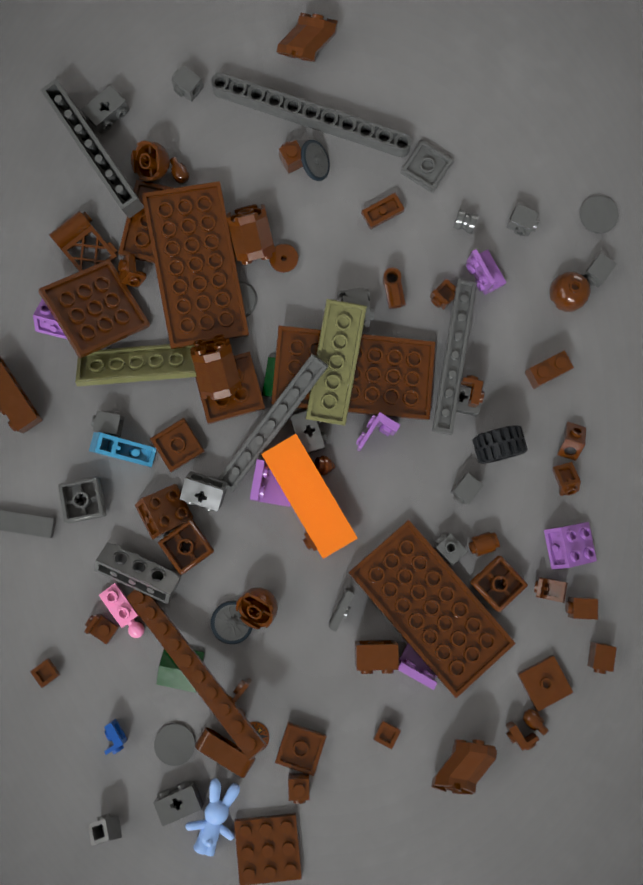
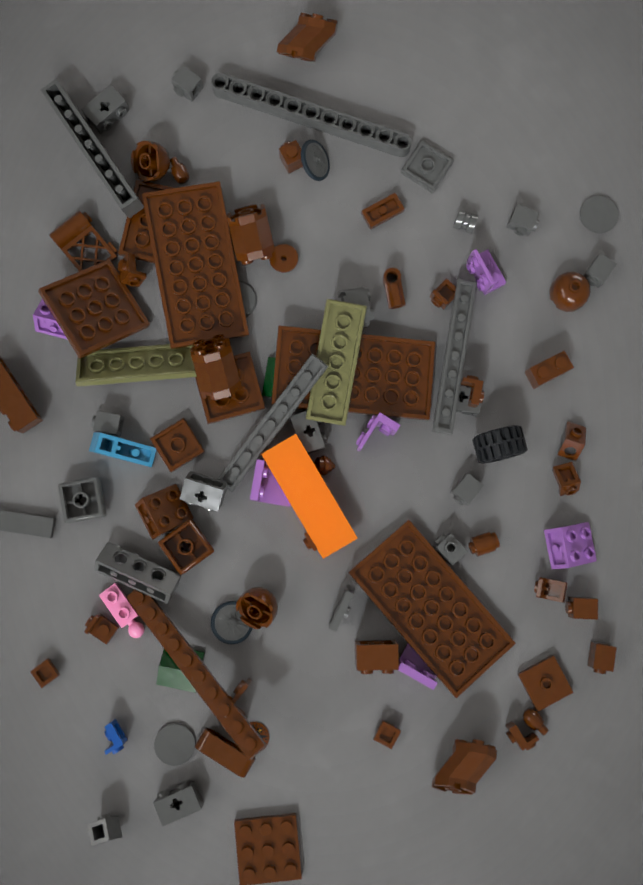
(215, 814): light blue animal -> none
(298, 787): reddish brown brick -> none
(300, 749): reddish brown plate -> none
(511, 585): reddish brown brick -> none

